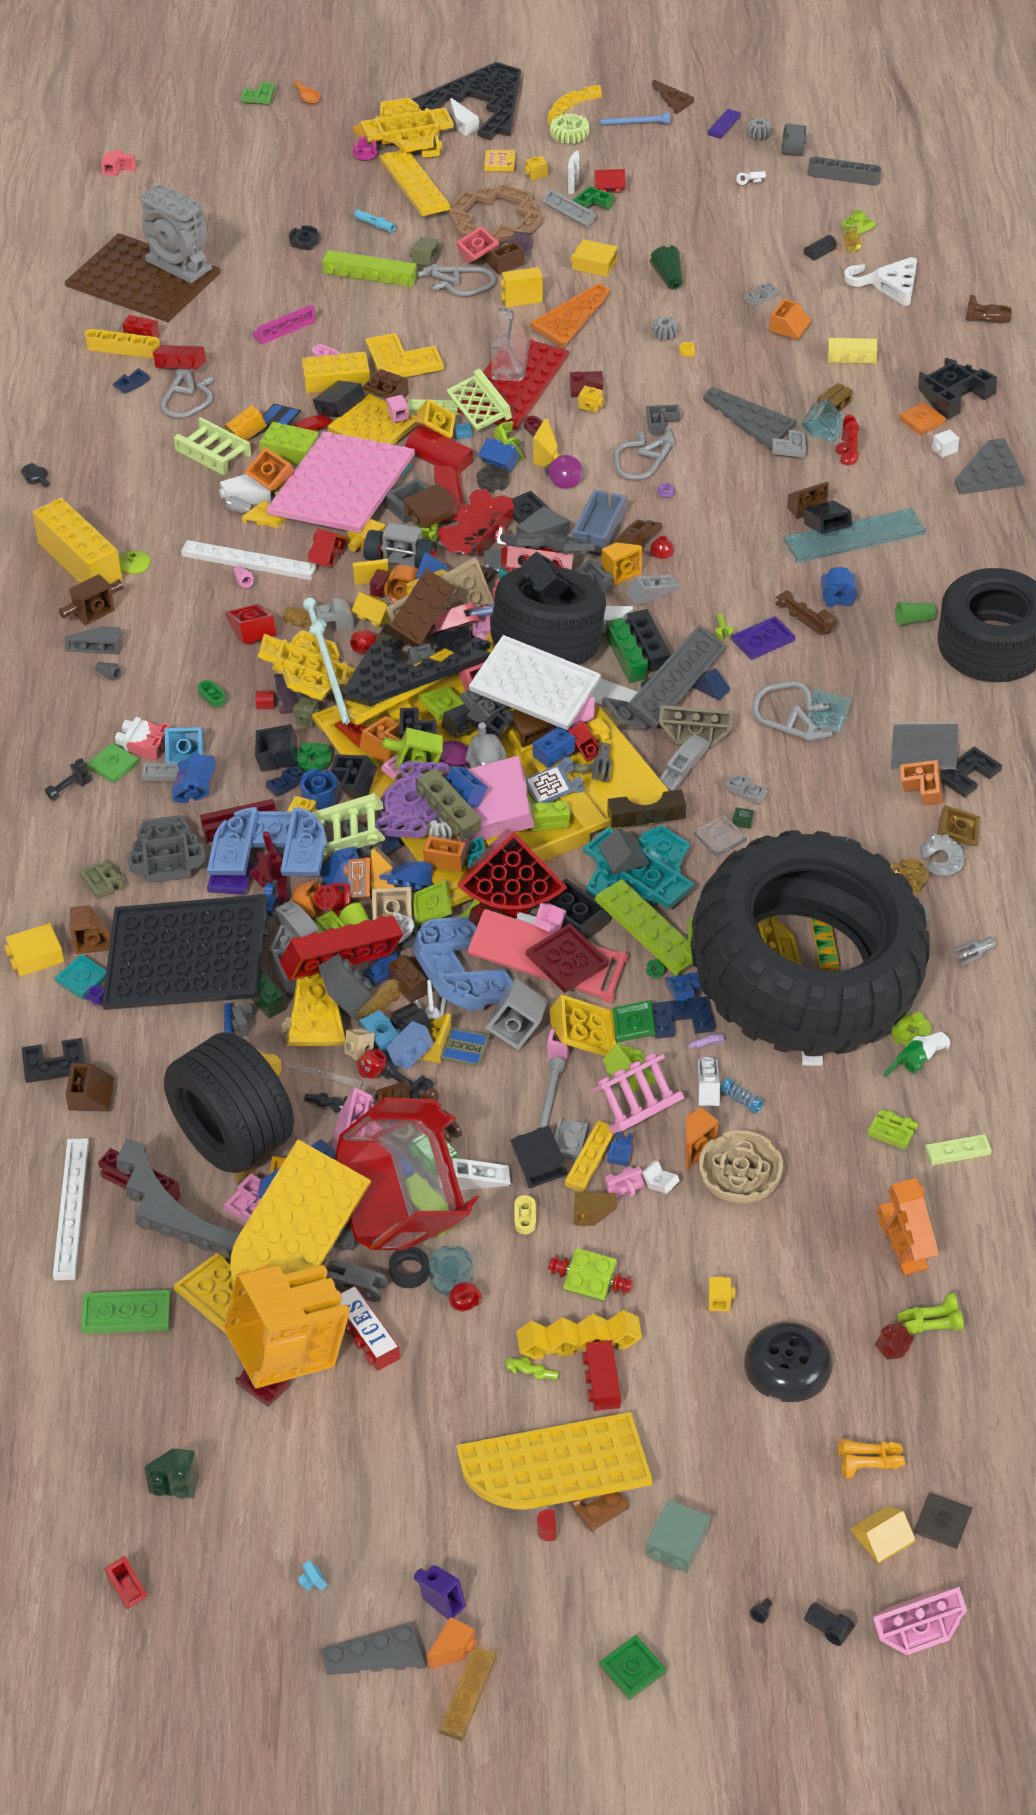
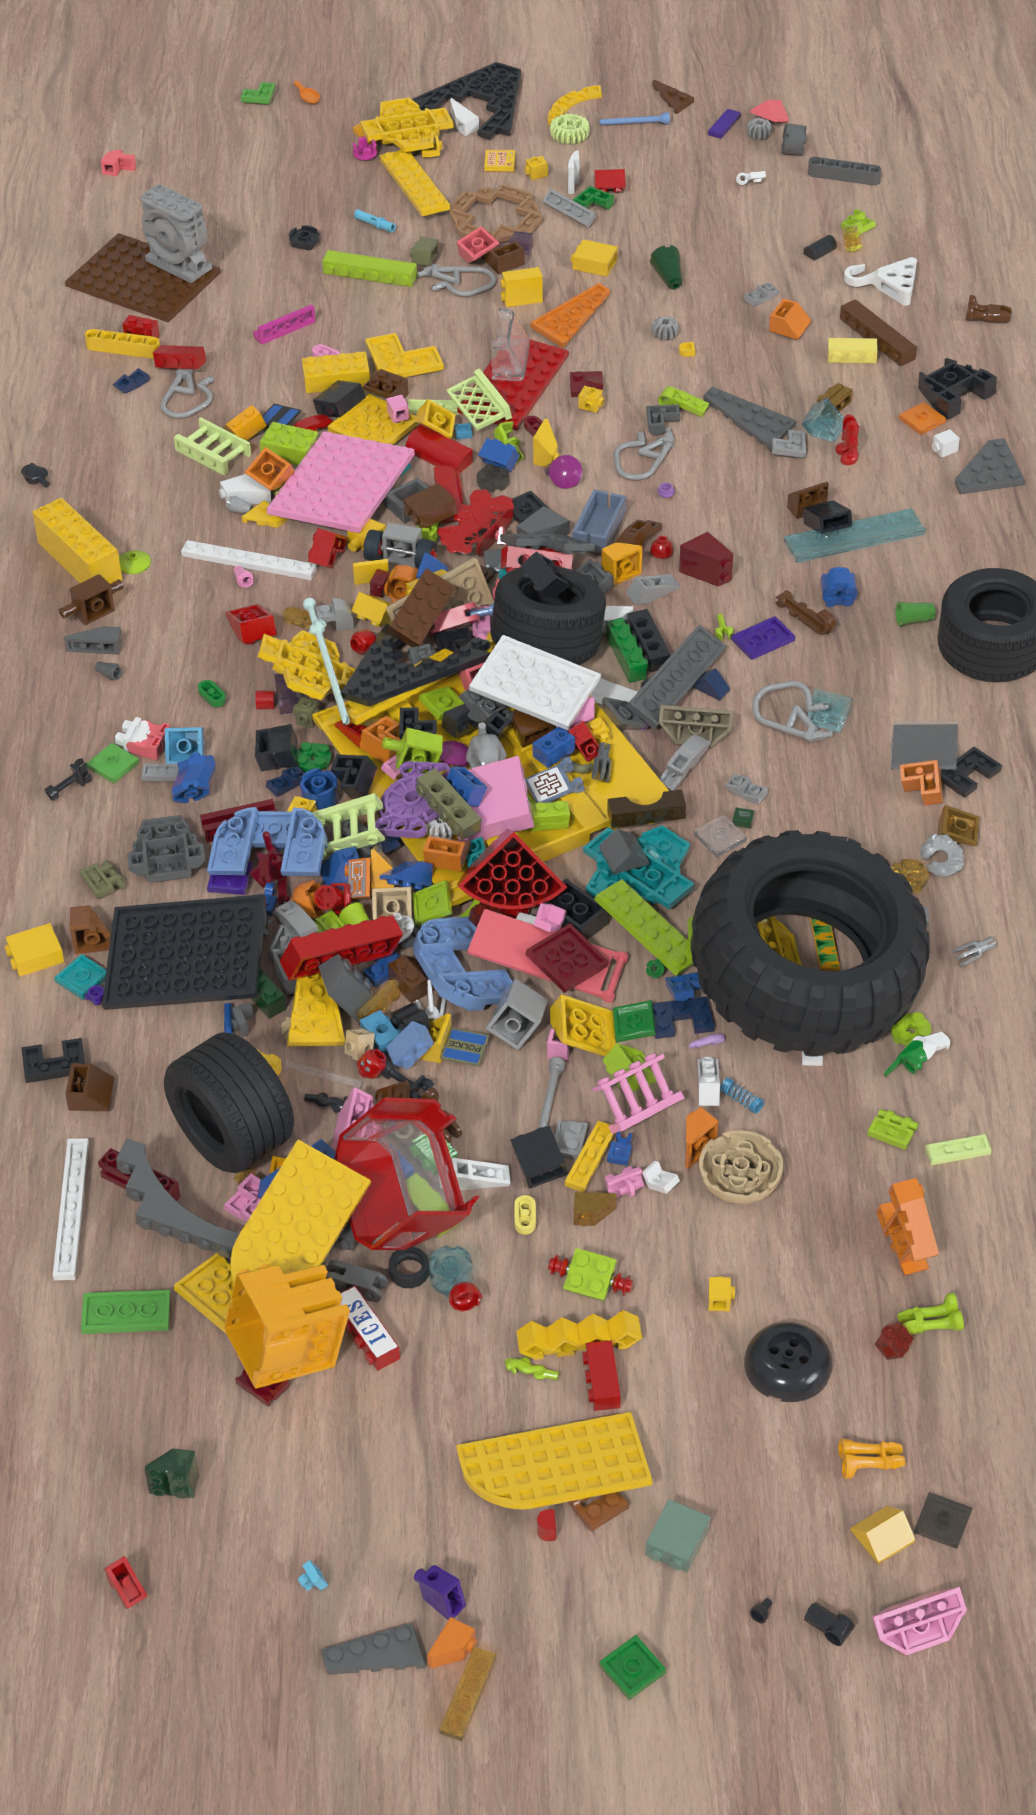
(686, 401): none -> lime plate
(706, 560): none -> dark red slope
(771, 110): none -> coral slope
(872, 327): none -> reddish brown brick

